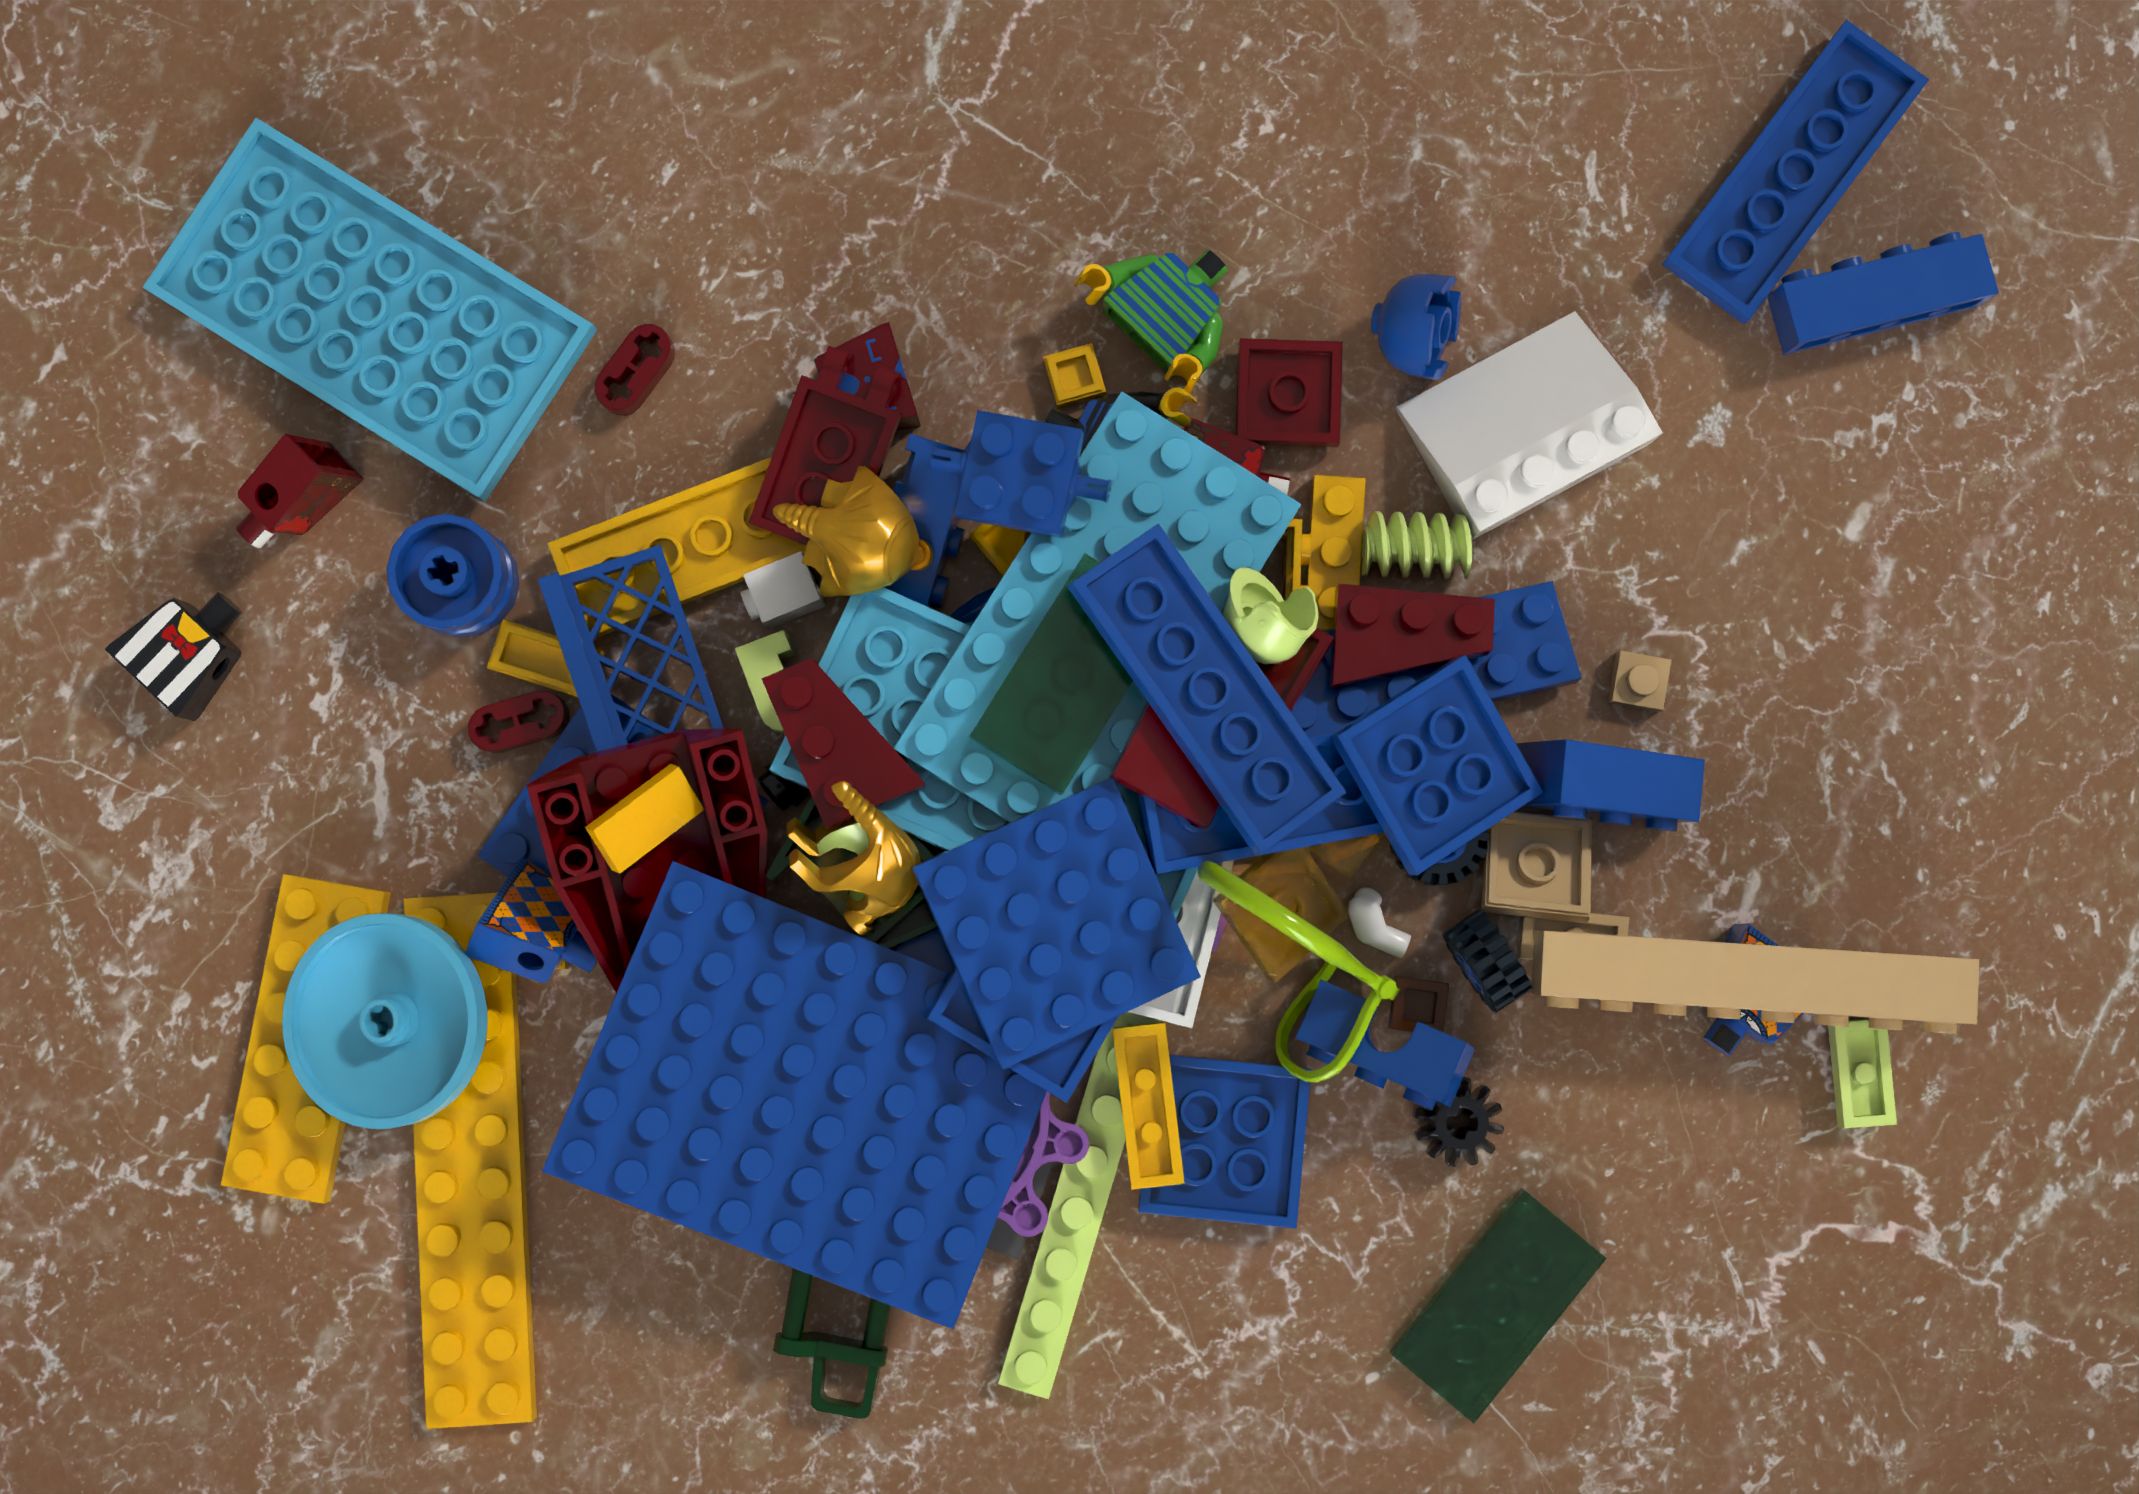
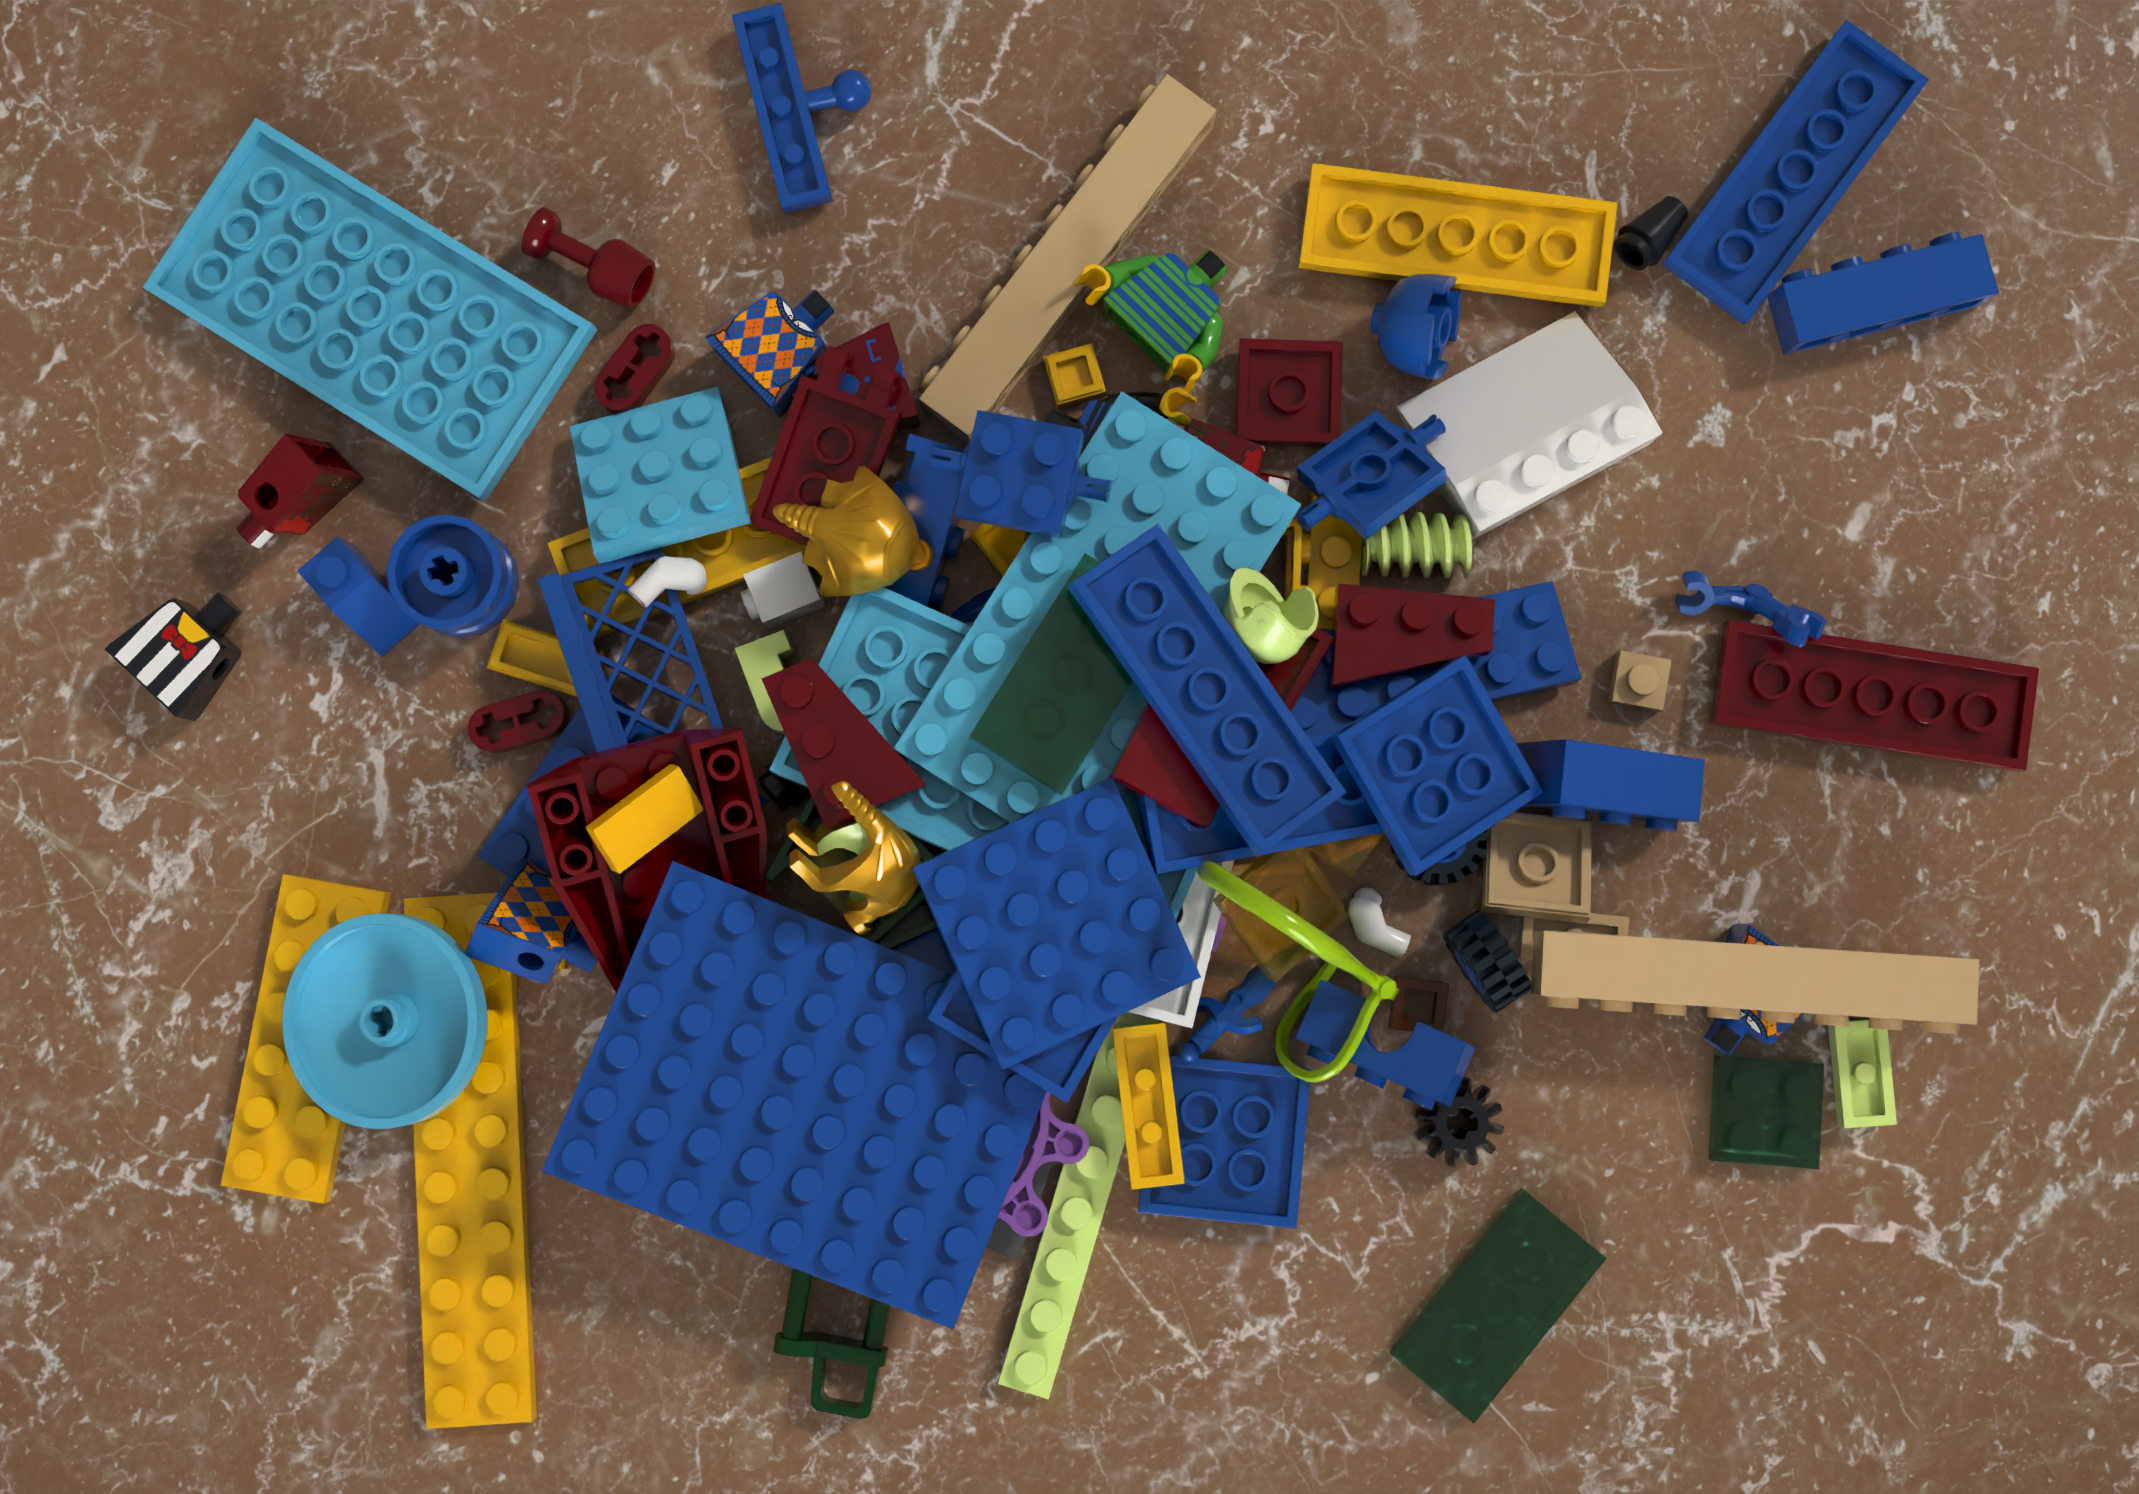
(358, 595): none -> blue slope
(614, 269): none -> dark red piece
(659, 475): none -> medium azure plate
(669, 573): none -> white arm
(773, 345): none -> torso
(786, 107): none -> blue plate
(1089, 230): none -> tan brick
(1227, 1015): none -> blue piece
(1371, 474): none -> blue plate
(1478, 233): none -> yellow plate
(1649, 235): none -> black cone
(1766, 1112): none -> clear green plate
(1791, 622): none -> blue piece
(1875, 696): none -> dark red plate

